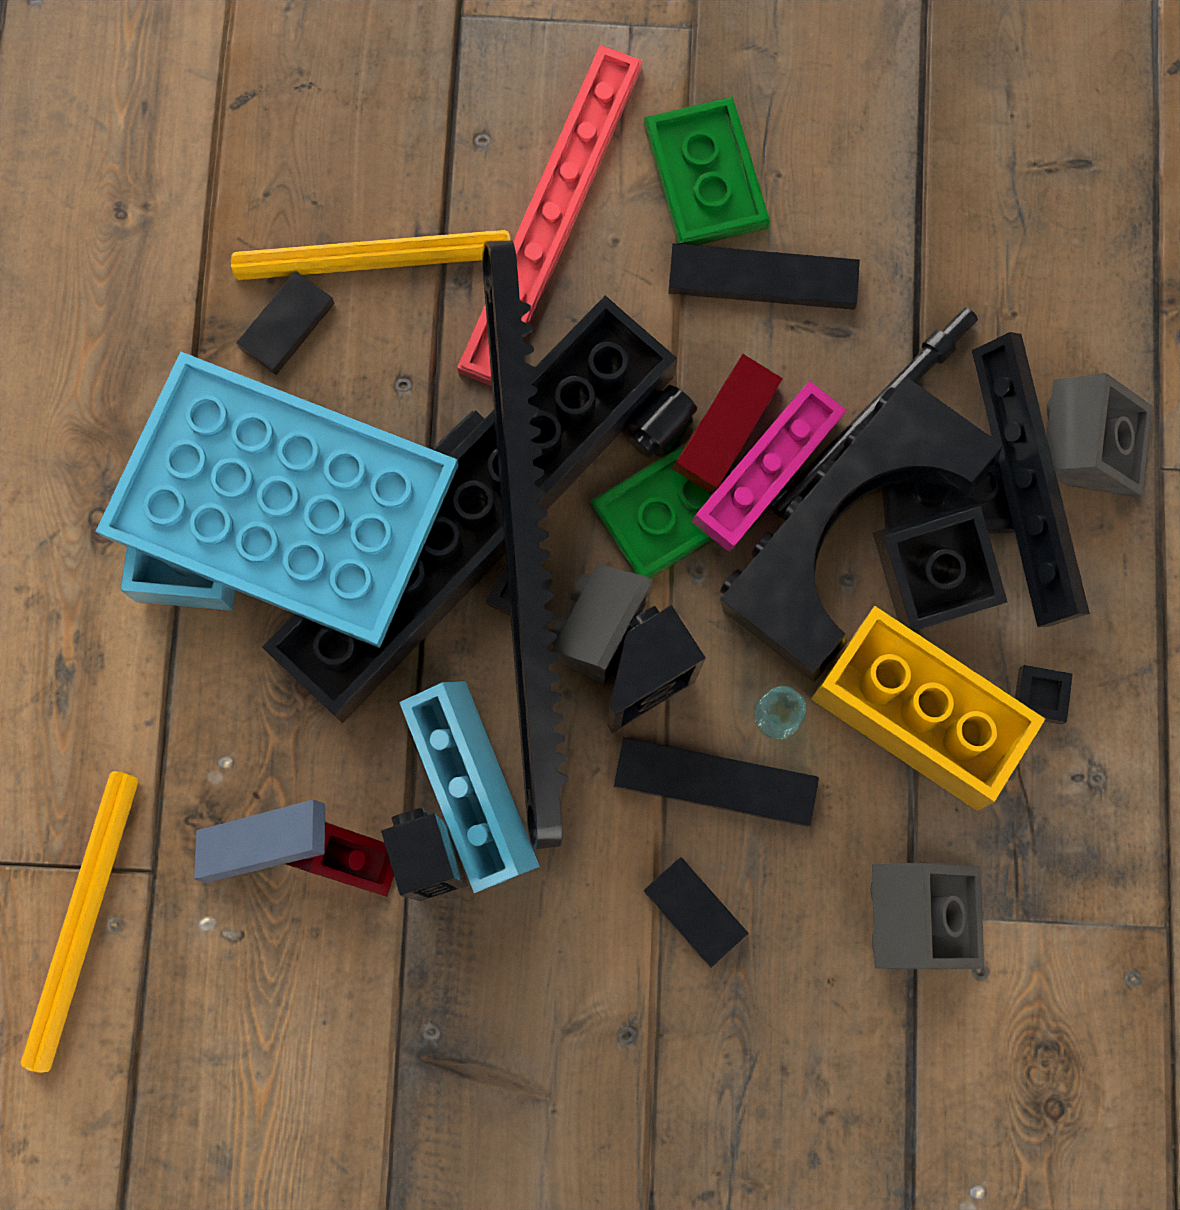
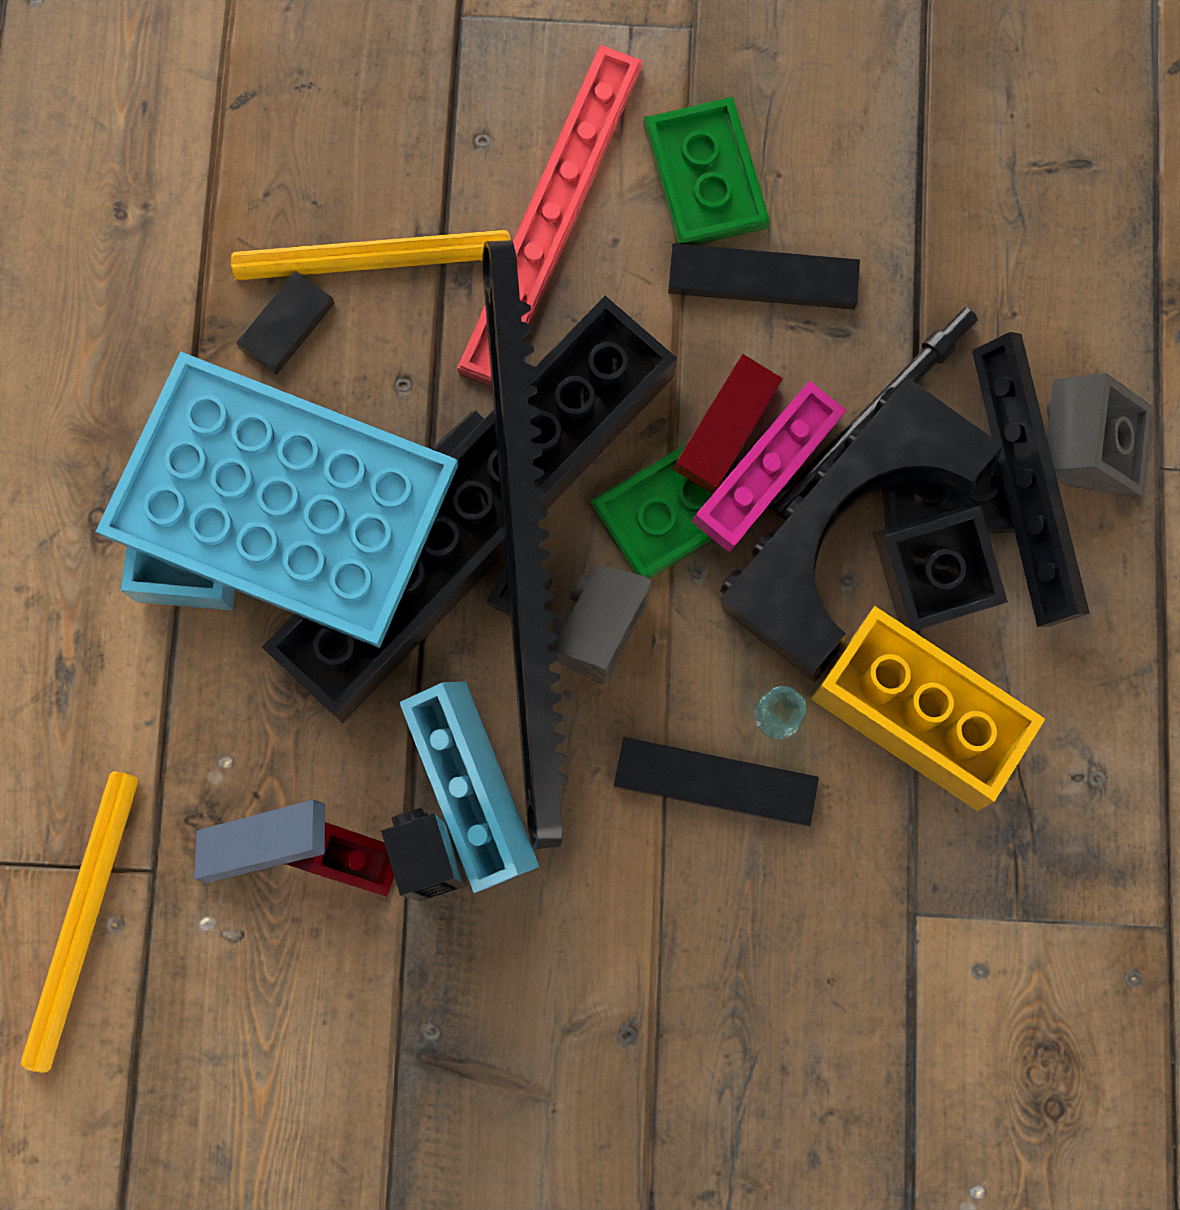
(654, 665): black slope -> none
(662, 422): black brick -> none
(695, 912): black tile -> none
(927, 916): dark grey slope -> none
(1045, 692): black plate -> none

